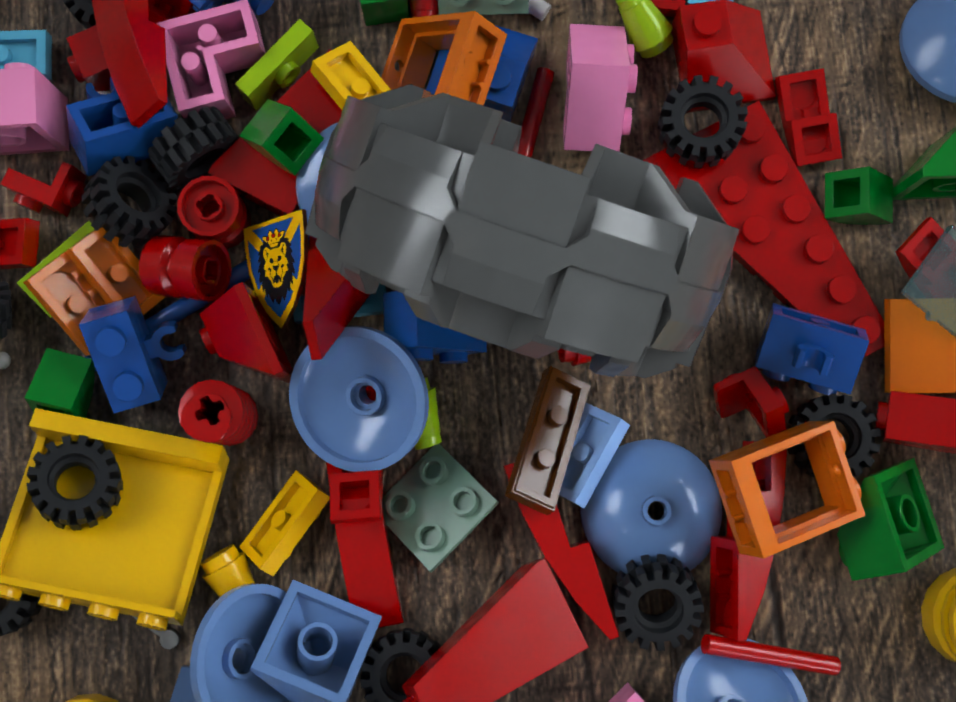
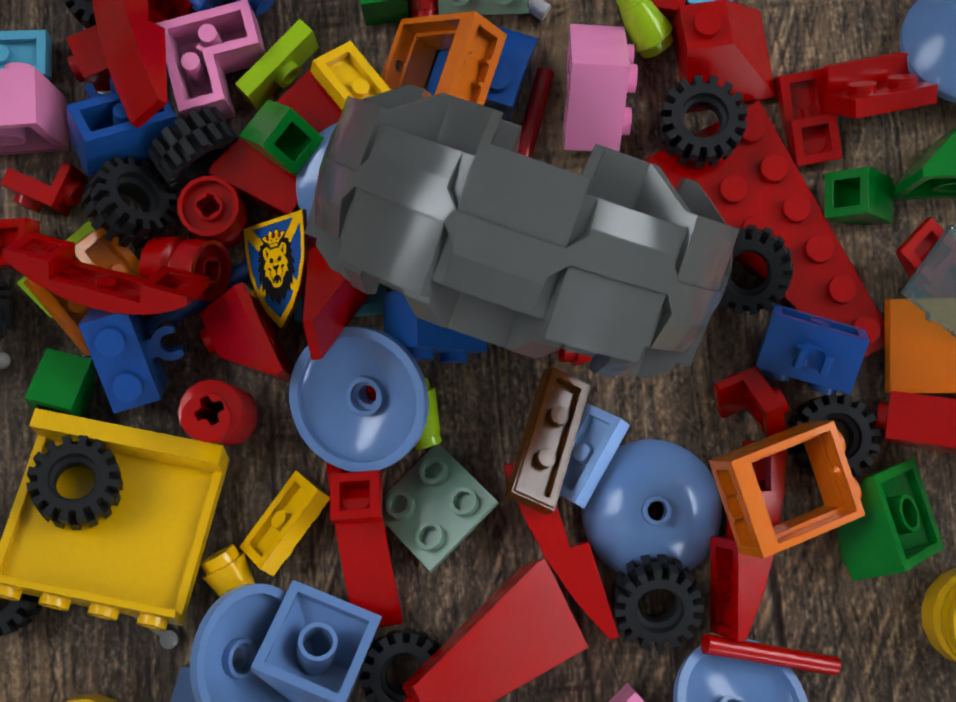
(53, 266): none -> red slope
(778, 277): none -> black tyre
(874, 86): none -> red bracket

